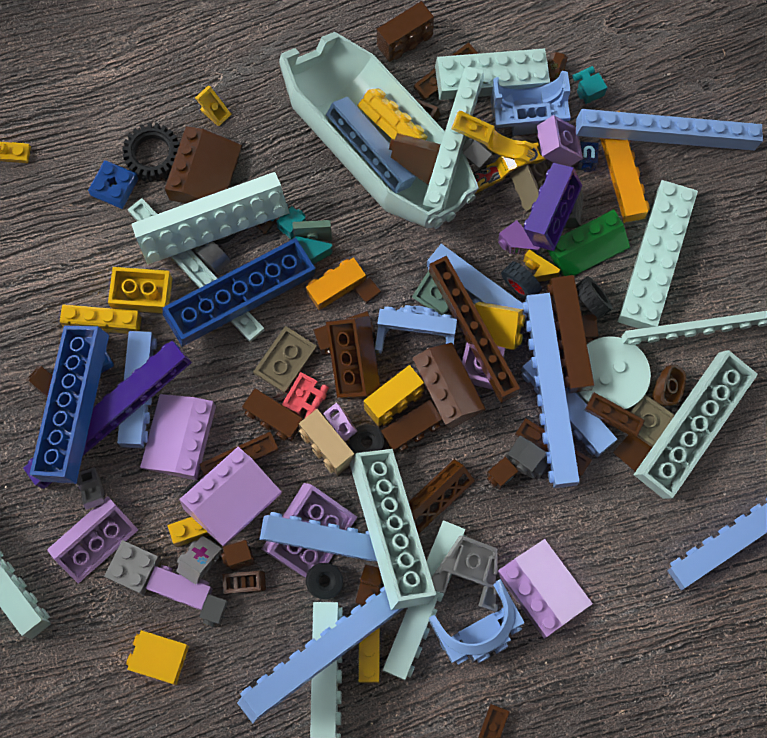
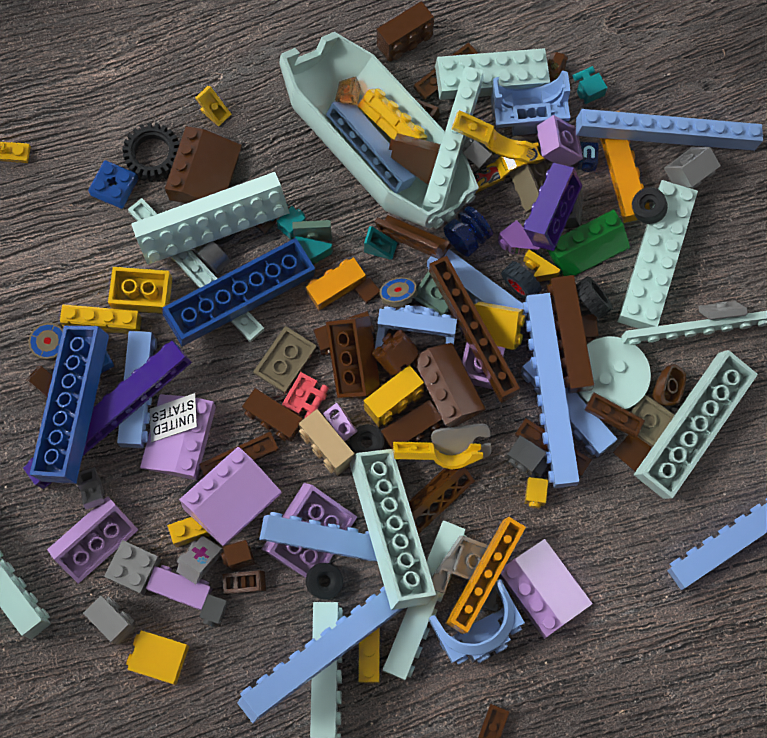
(45, 341): none -> tile
(109, 620): none -> light grey brick
(173, 417): none -> white sticker
(348, 91): none -> clear orange slope
(369, 584): reddish brown slope -> none
(379, 244): none -> teal slope
(395, 352): none -> reddish brown brick
(398, 292): none -> dark tan tile
(413, 236): none -> reddish brown fence
(427, 451): none -> yellow piece
(457, 439): none -> light grey piece
(468, 231): none -> clear blue wheel
(485, 575): none -> light orange brick
(501, 473): reddish brown brick -> none
(536, 492): none -> yellow brick
(657, 212): none -> black tyre
(692, 167): none -> light grey brick
(723, 310): none -> light grey plate

